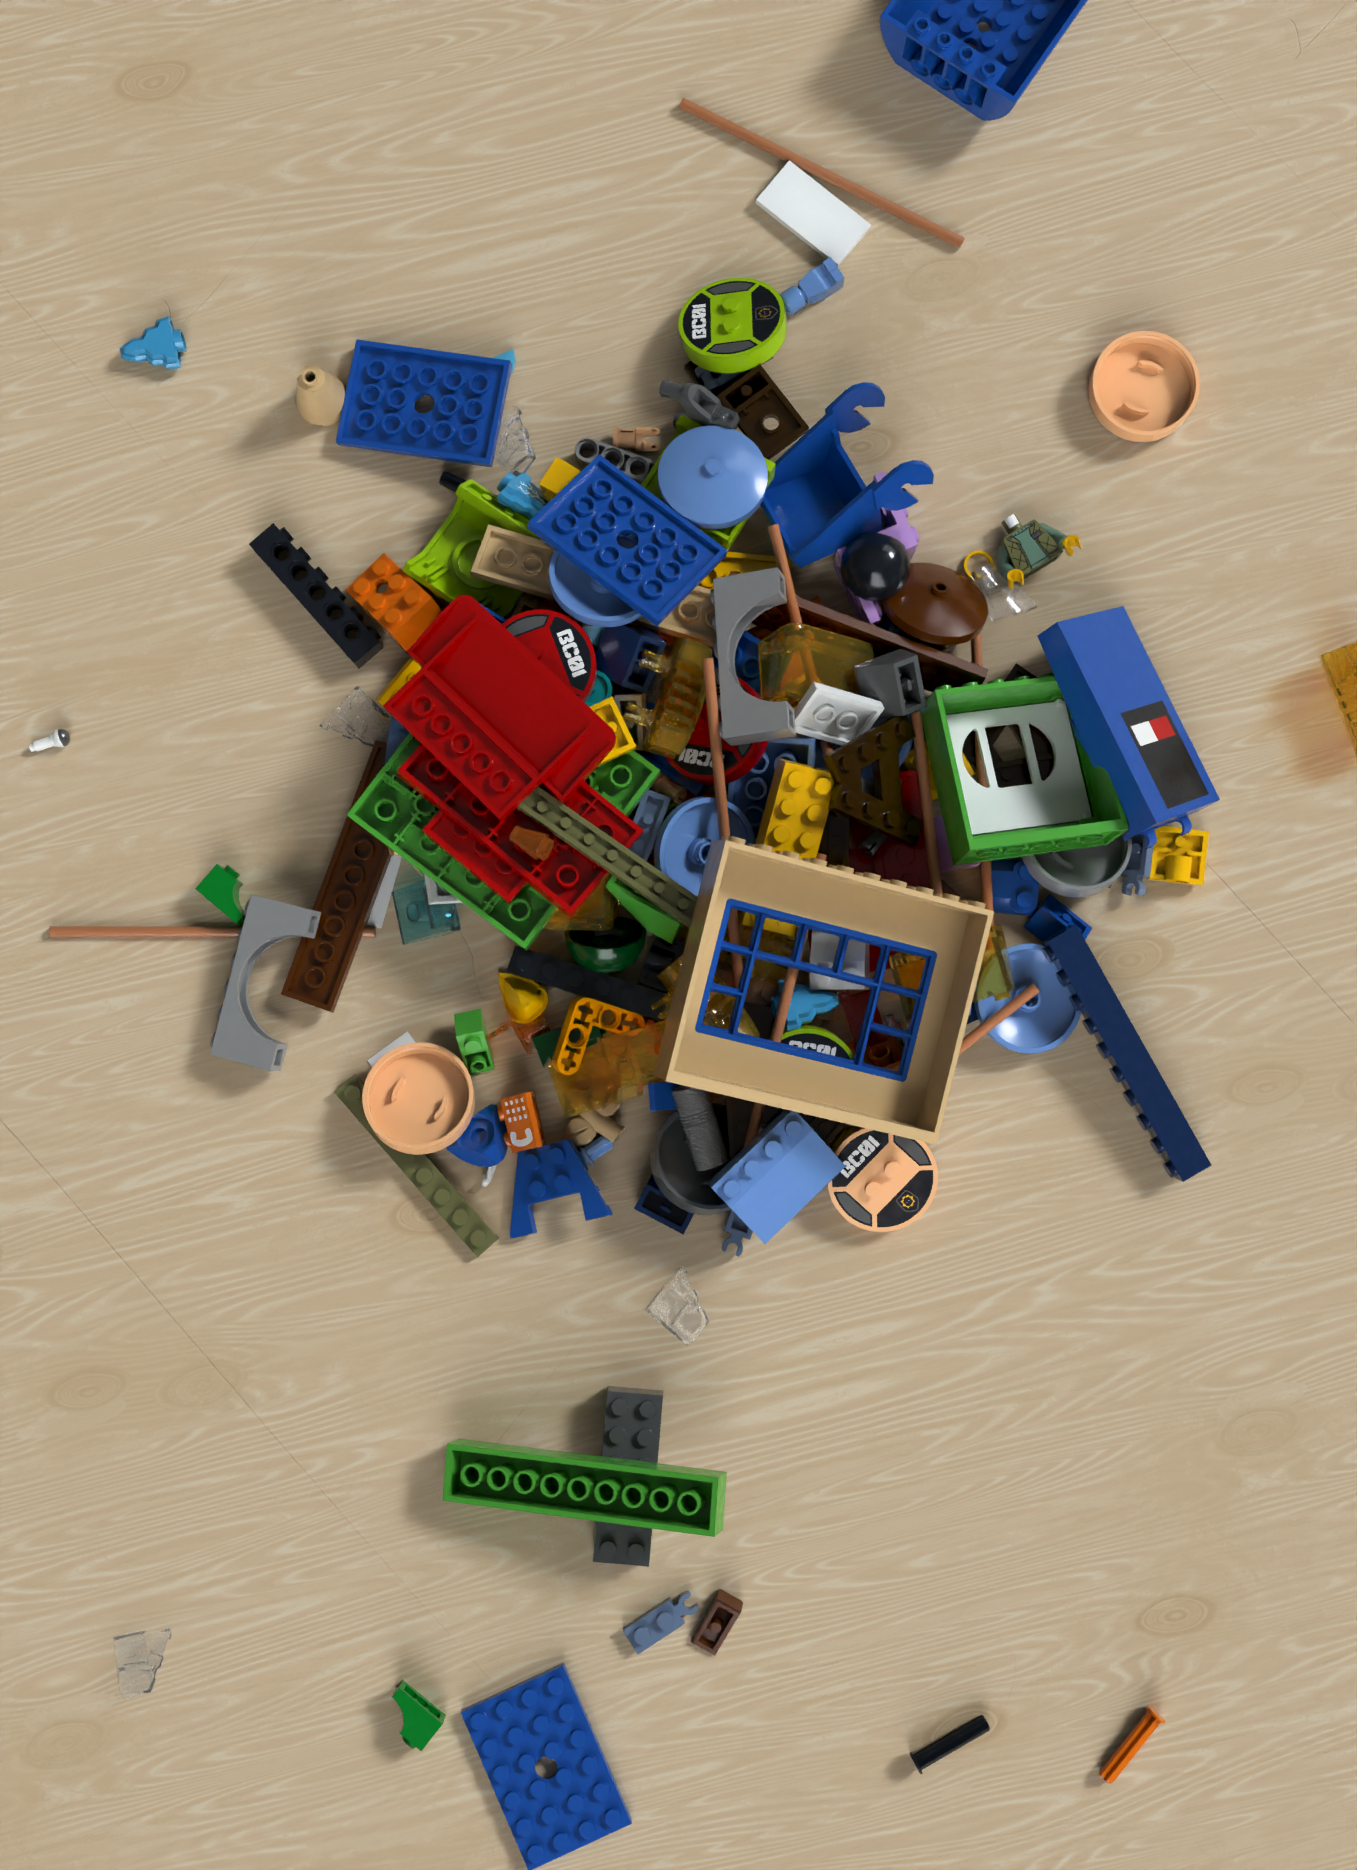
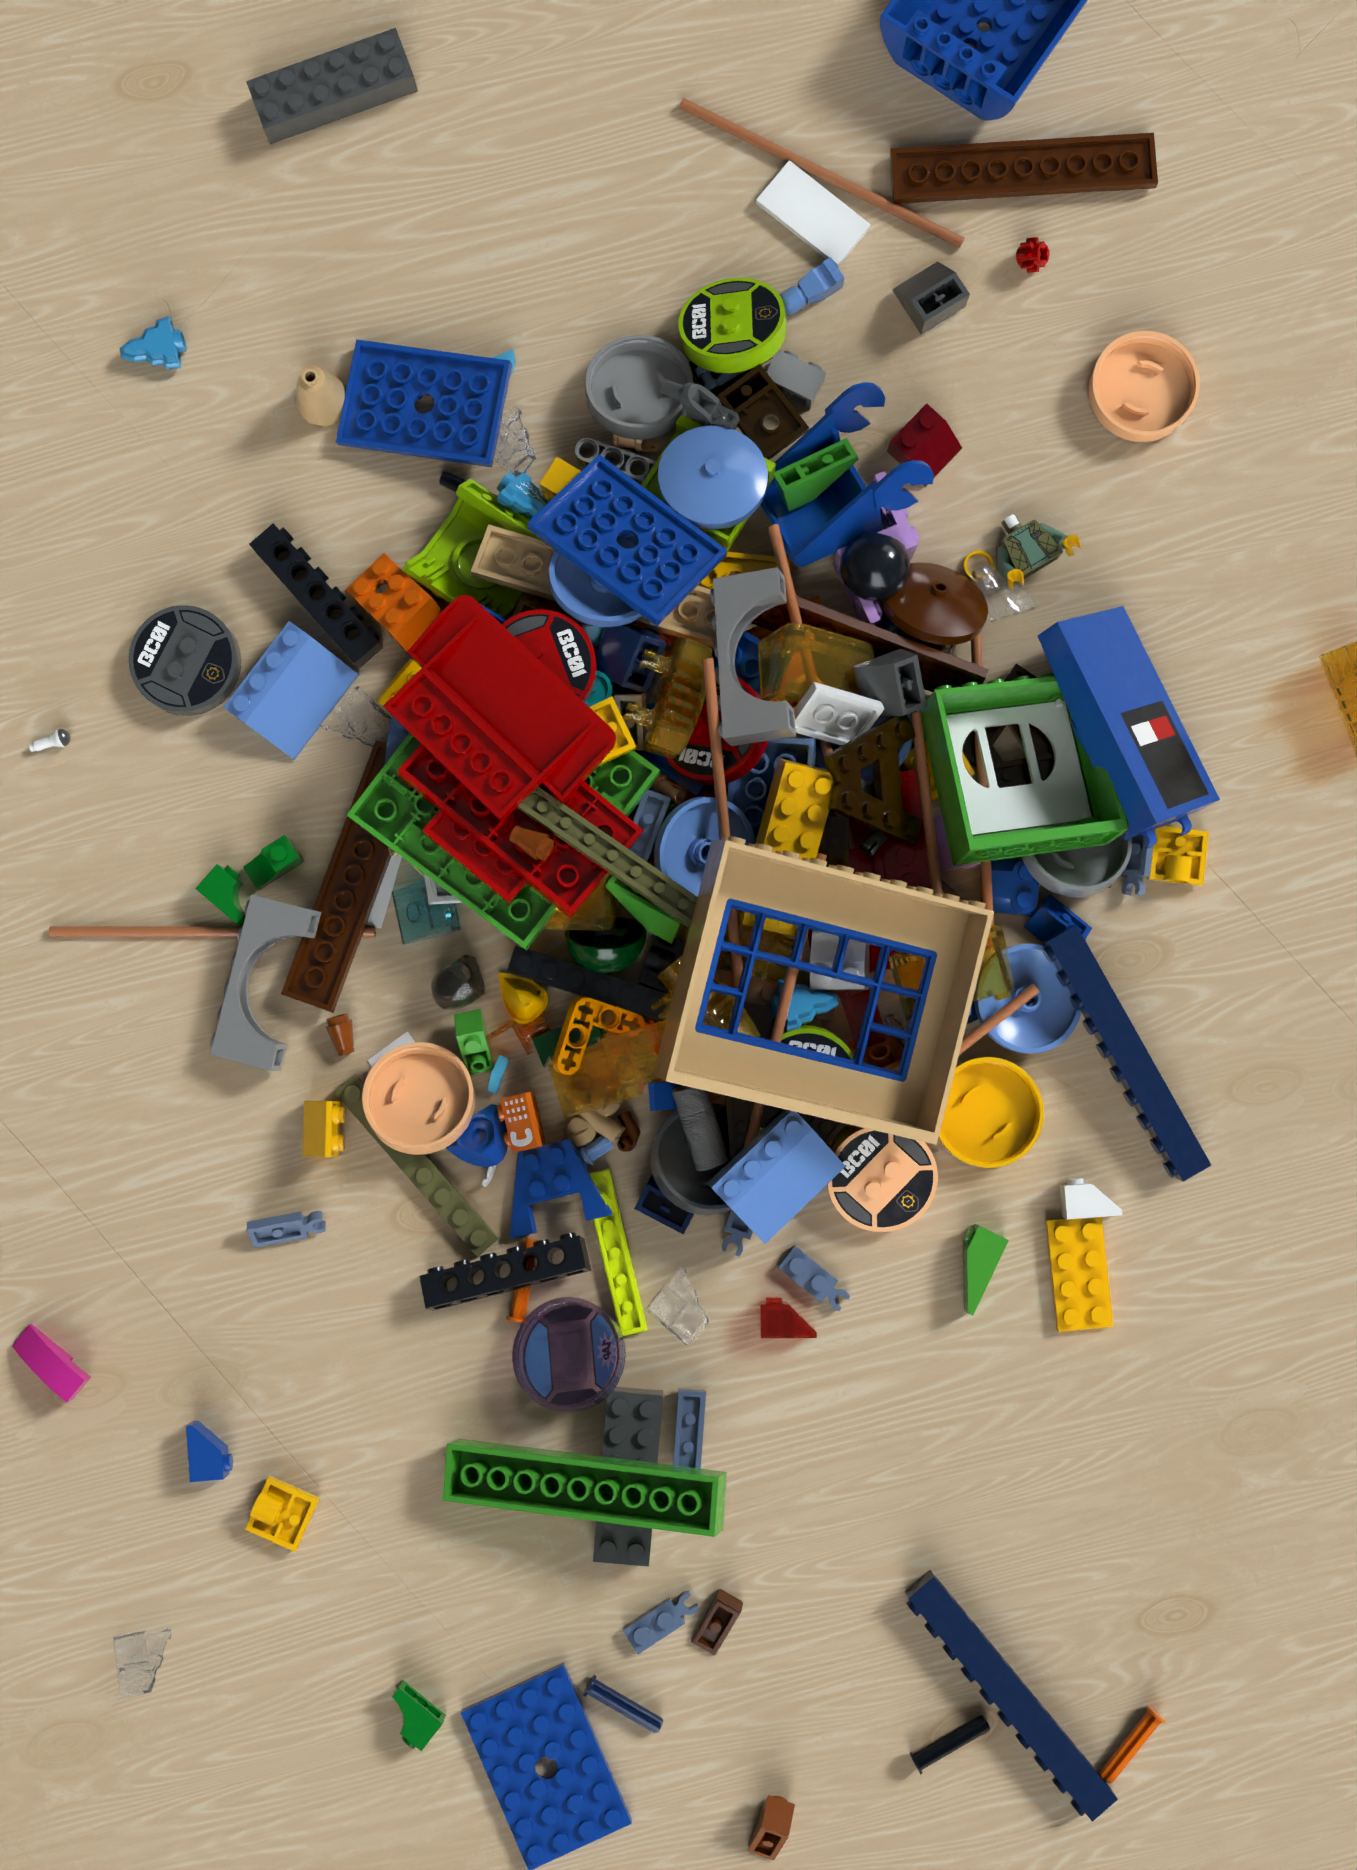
(50, 1363): none -> dark pink slope
(185, 660): none -> piece
(206, 1454): none -> blue slope
(273, 862): none -> green arch
(282, 1513): none -> yellow plate
(284, 1228): none -> sand blue plate
(291, 690): none -> medium blue slope
(323, 1128): none -> yellow slope
(332, 86): none -> dark grey brick
(341, 1033): none -> dark orange cone
(435, 1282): none -> black brick
(451, 987): none -> clear smoke piece
(497, 1073): none -> medium azure tile
(521, 1296): none -> orange axle
(568, 1355): none -> clear purple brick
(618, 1260): none -> neon yellow tile
(623, 1705): none -> dark blue axle
(626, 384): none -> light grey piece
(631, 1133): none -> reddish brown arm
(689, 1428): none -> sand blue plate
(772, 1827): none -> dark orange slope
(781, 1320): none -> clear red slope
(796, 378): none -> light grey brick
(810, 476): none -> bright green slope
(811, 1276): none -> sand blue plate
(925, 439): none -> dark red slope
(932, 296): none -> dark grey slope
(980, 1260): none -> bright green slope
(991, 1113): none -> yellow piece
(1011, 1695): none -> dark blue brick
(1023, 168): none -> reddish brown plate
(1032, 254): none -> red gear
(1079, 1273): none -> yellow plate
(1085, 1201): none -> white slope

